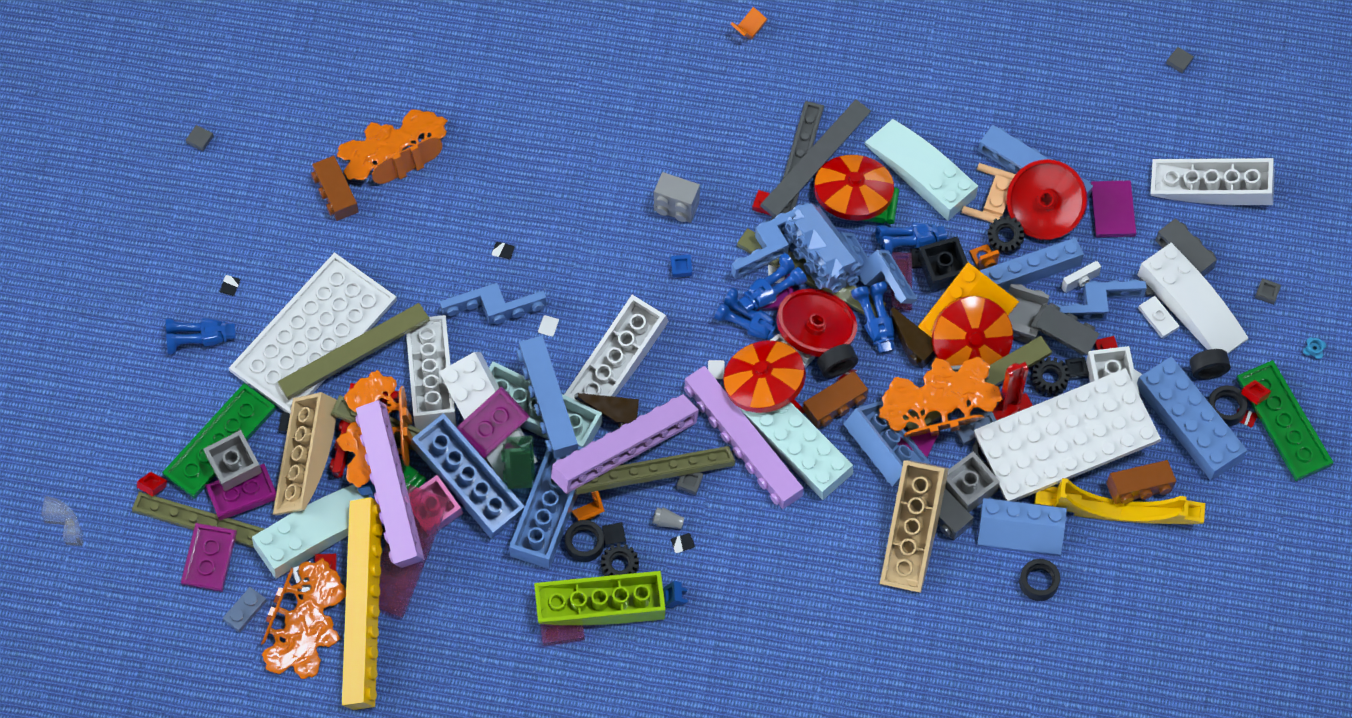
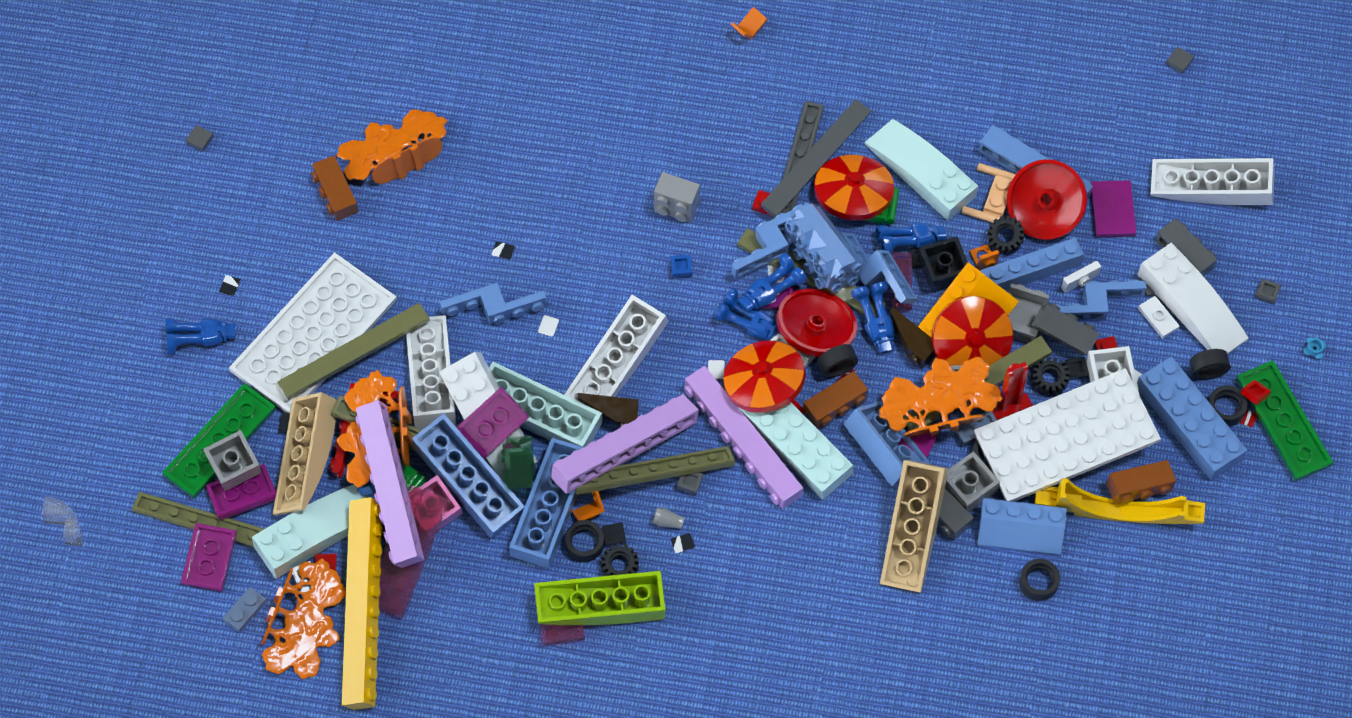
(151, 483): red plate -> none
(548, 397): medium blue brick -> none
(673, 594): blue tile -> none

